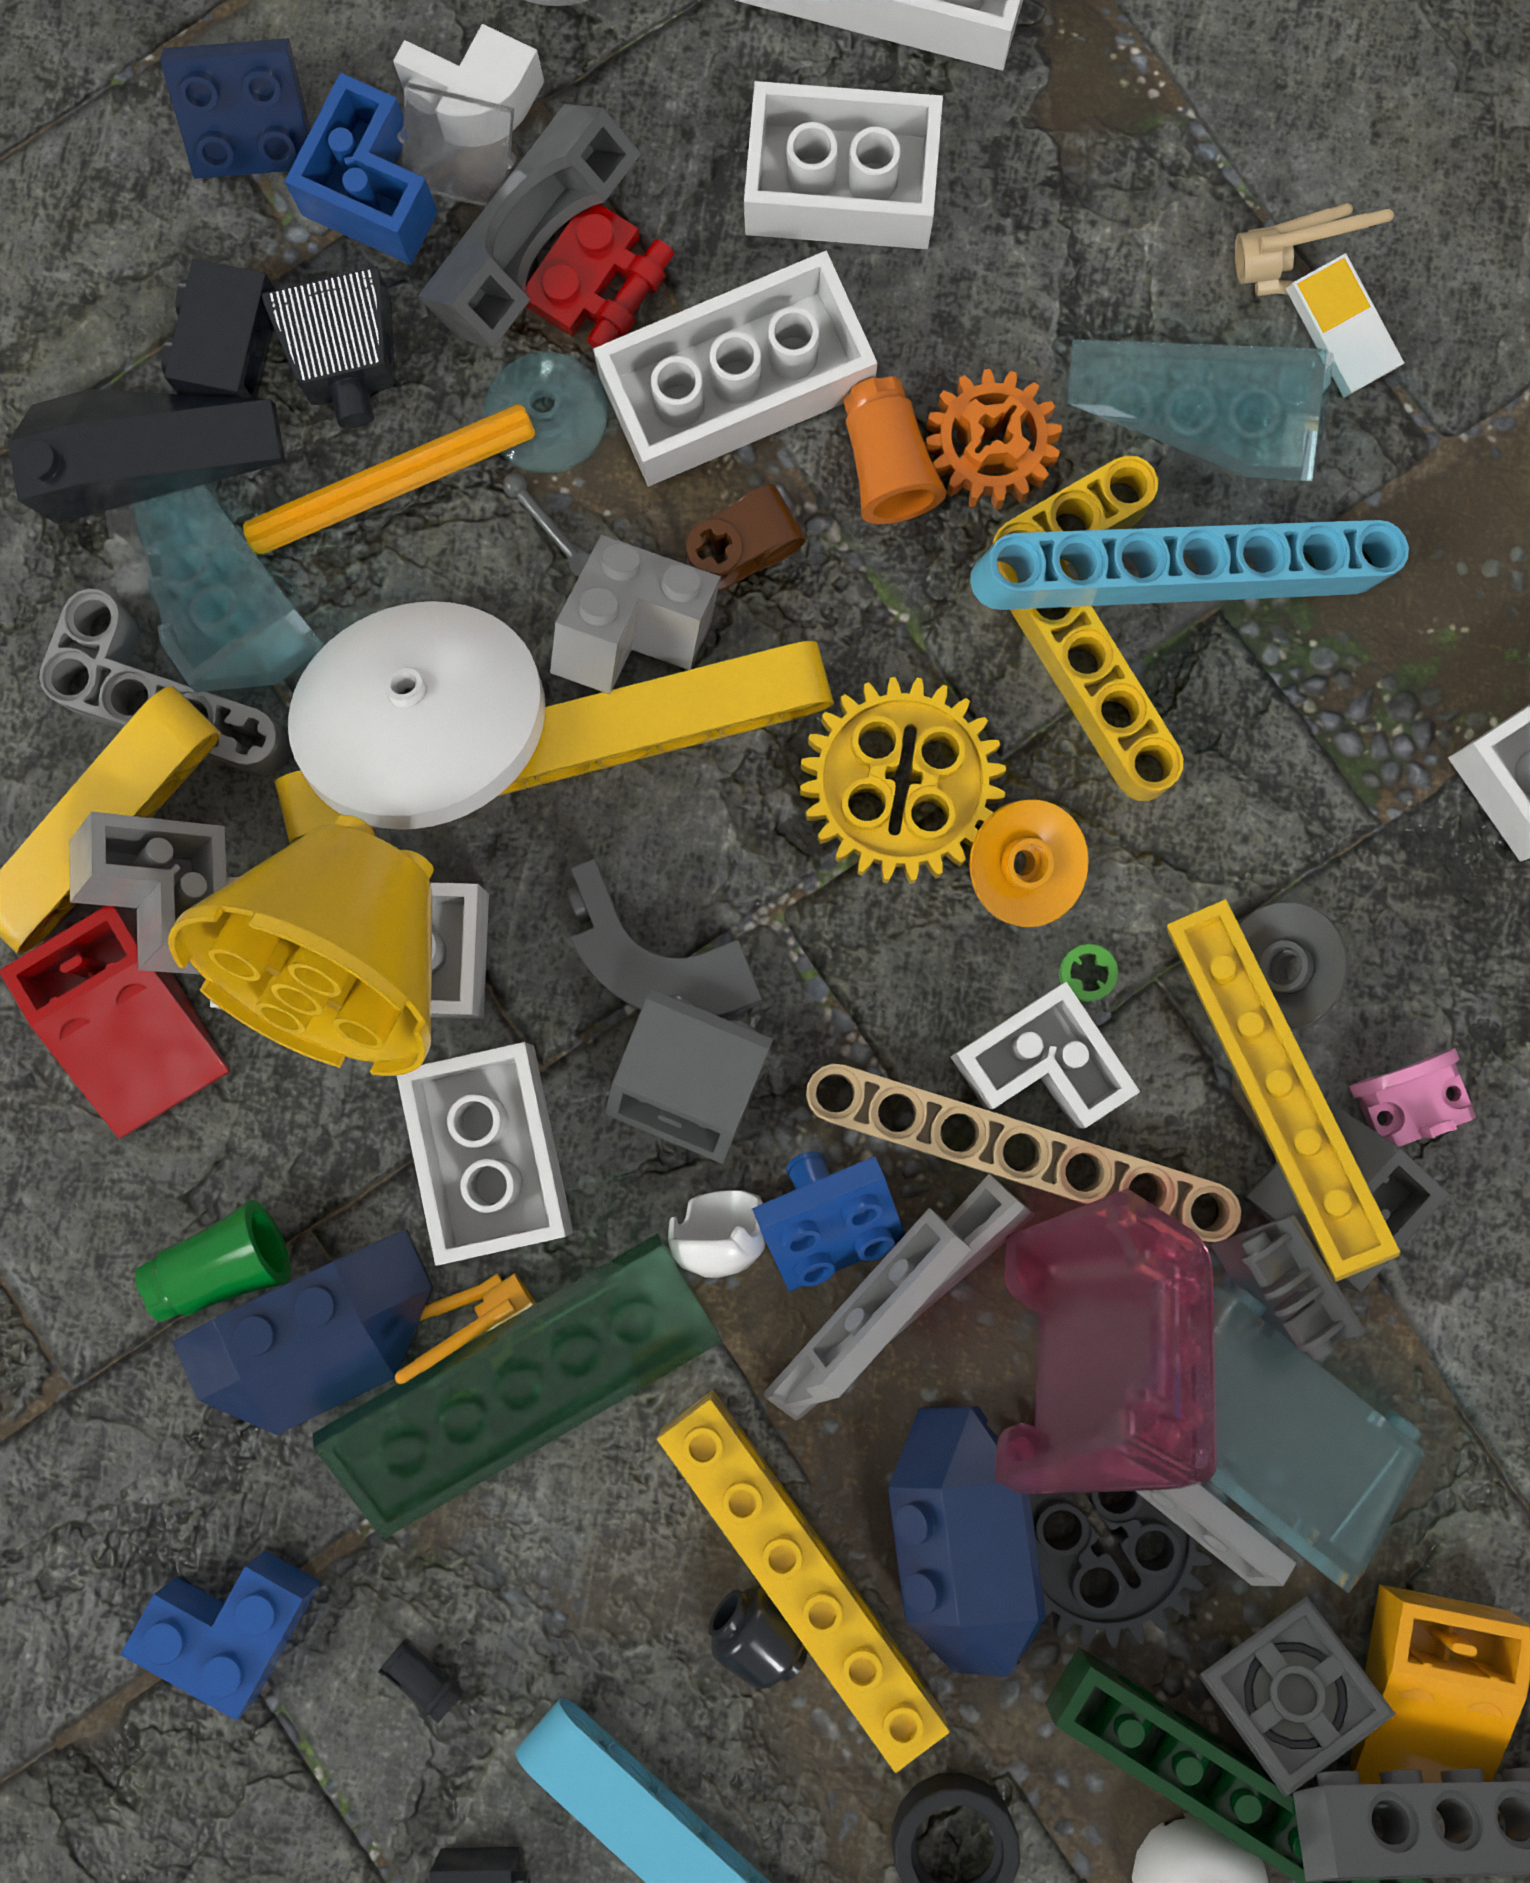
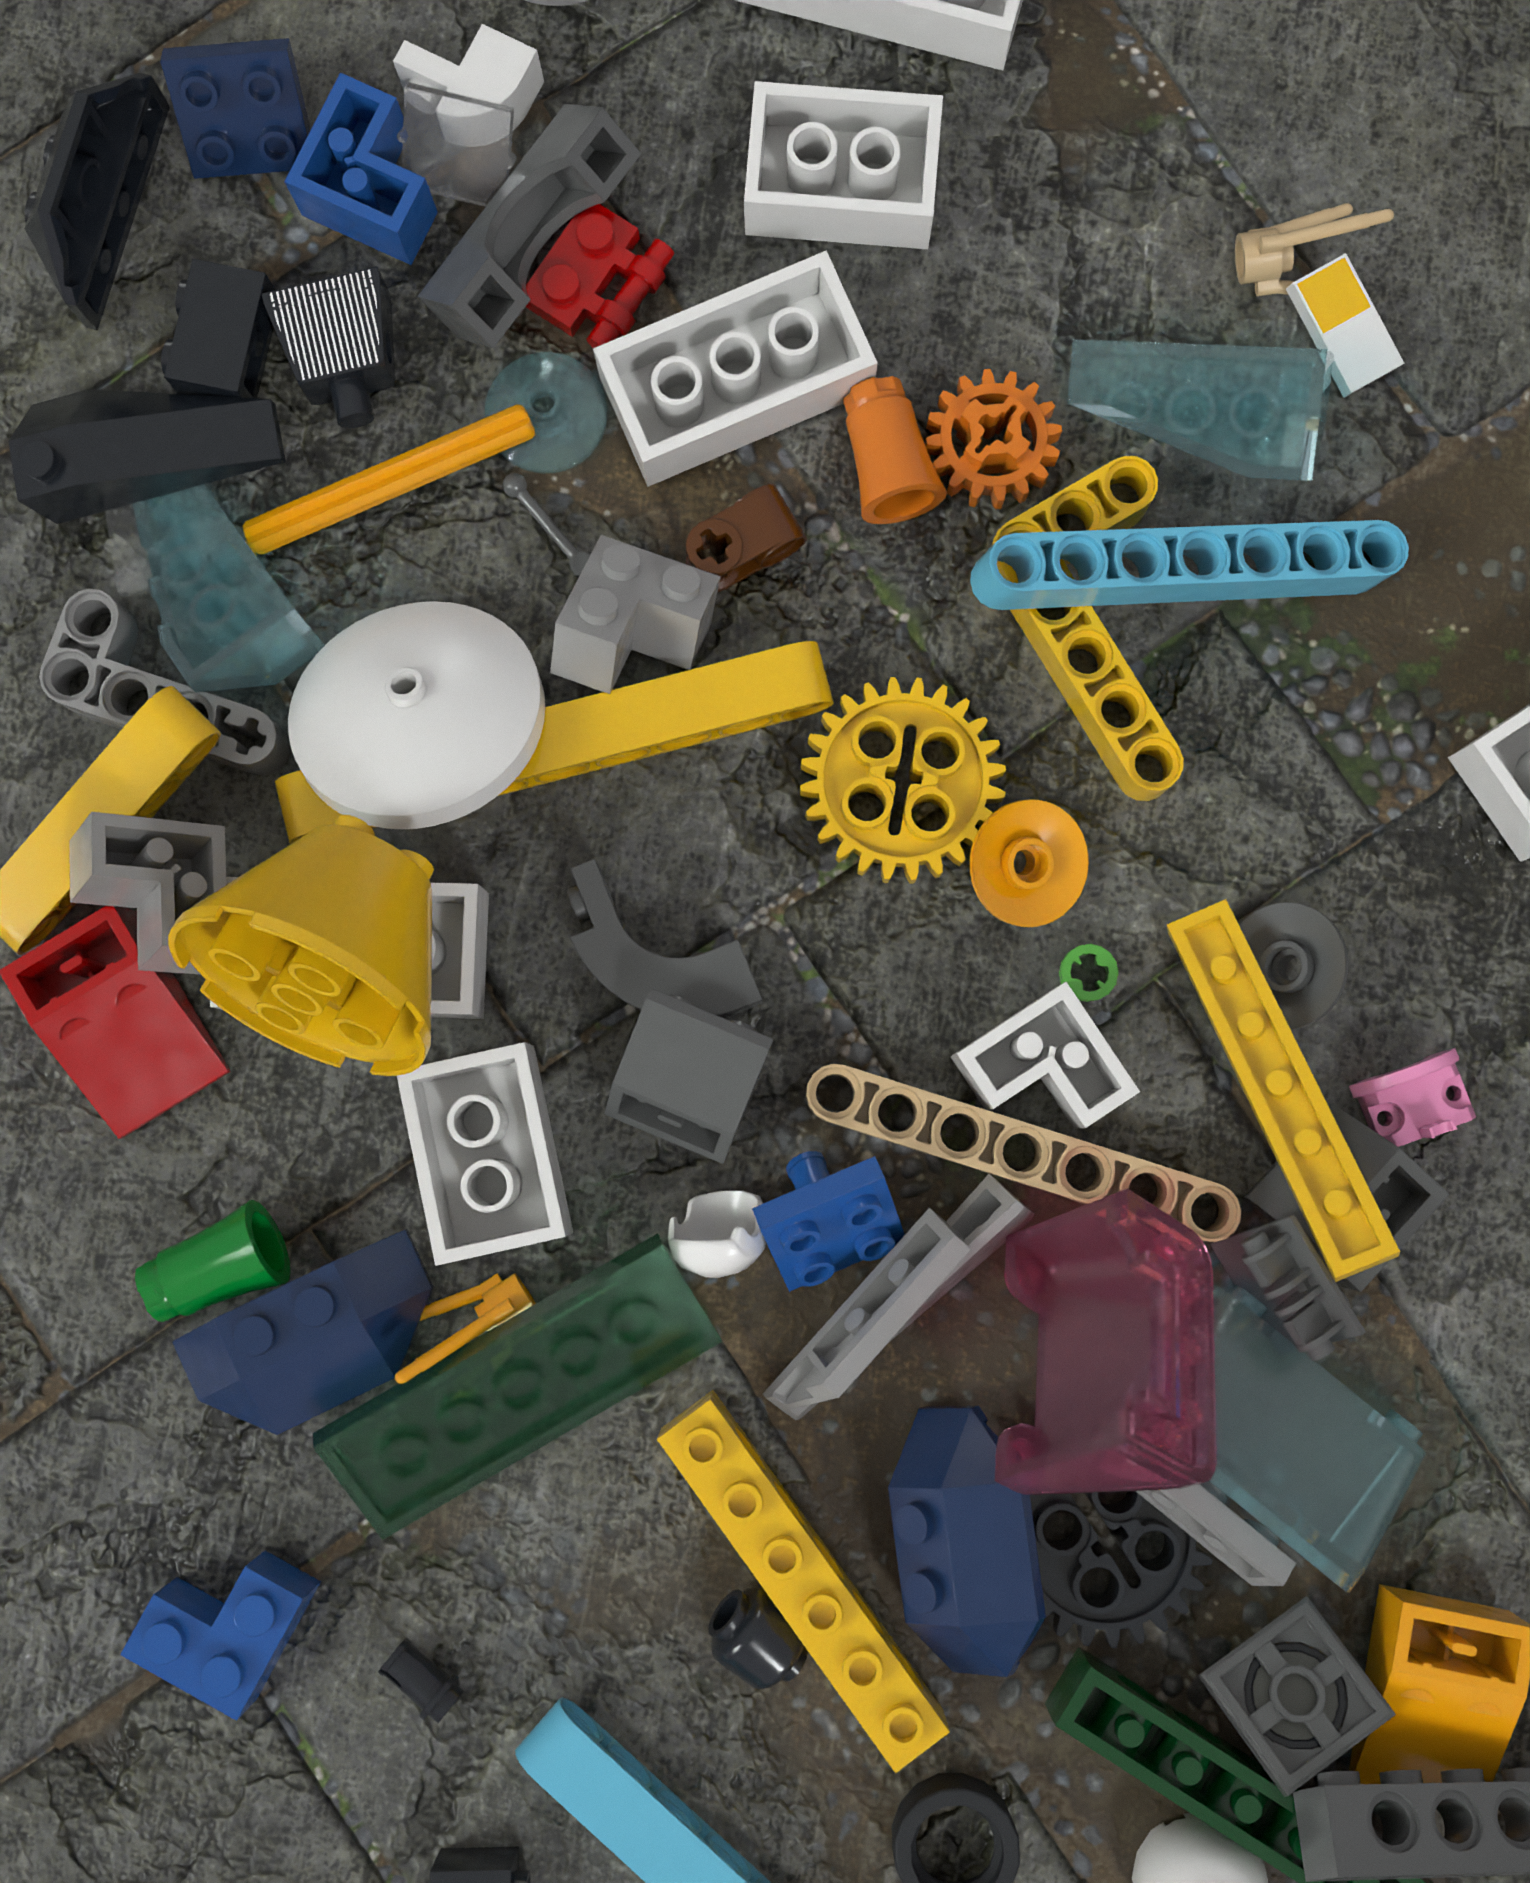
(94, 187): none -> black wedge

